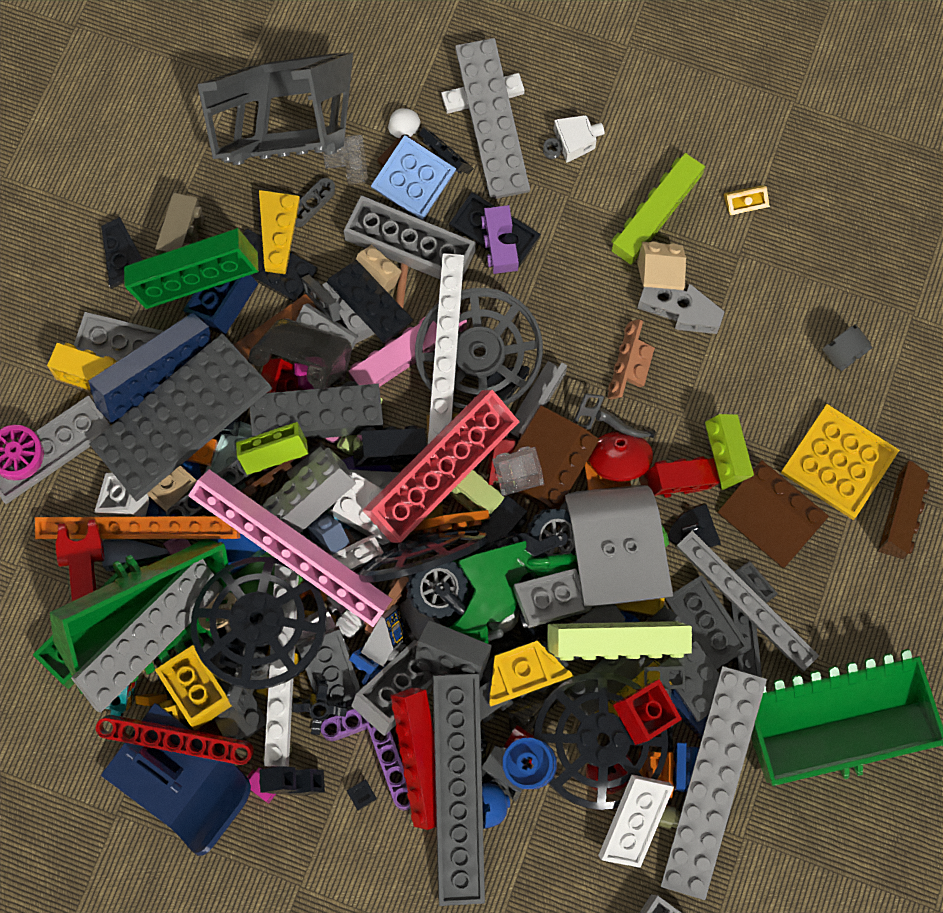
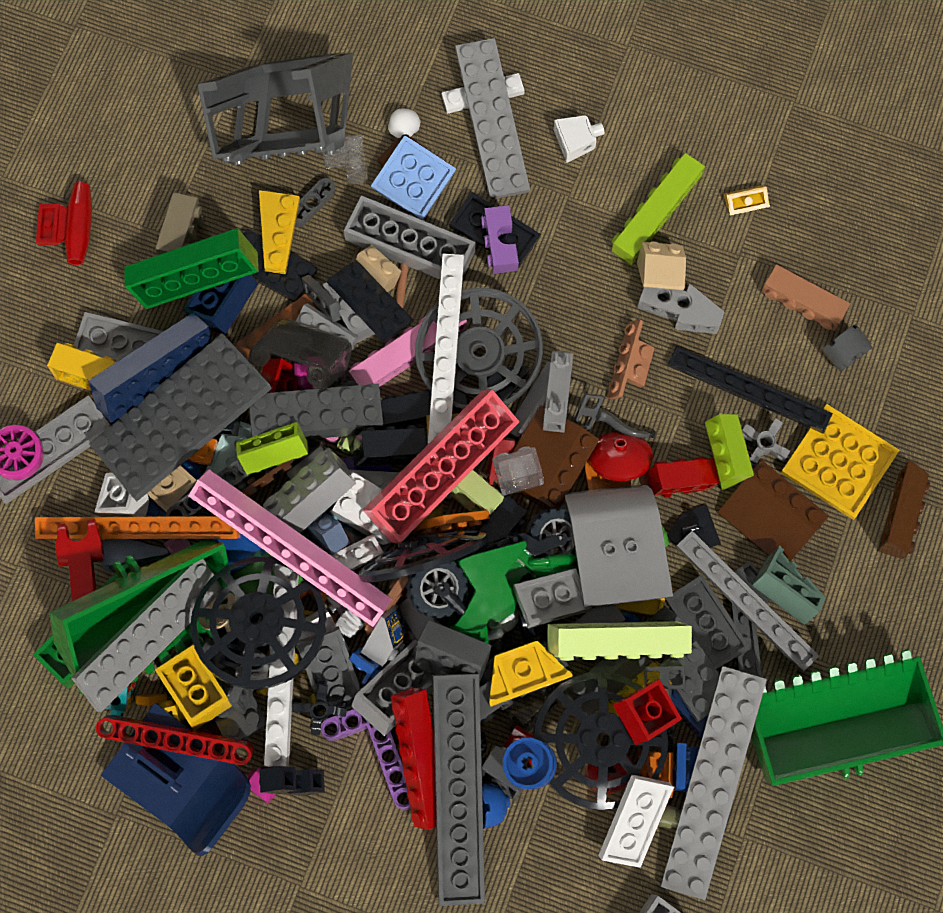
(68, 224): none -> red plate
(119, 251): black wing -> none
(361, 795): black plate -> none
(412, 408): none -> black brick
(445, 151): black wing -> none
(554, 143): dark grey bush -> none
(558, 391): none -> light grey brick
(750, 389): none -> black tile
(778, 451): none -> light grey pin
(788, 588): none -> sand green wedge
(805, 298): none -> nougat brick

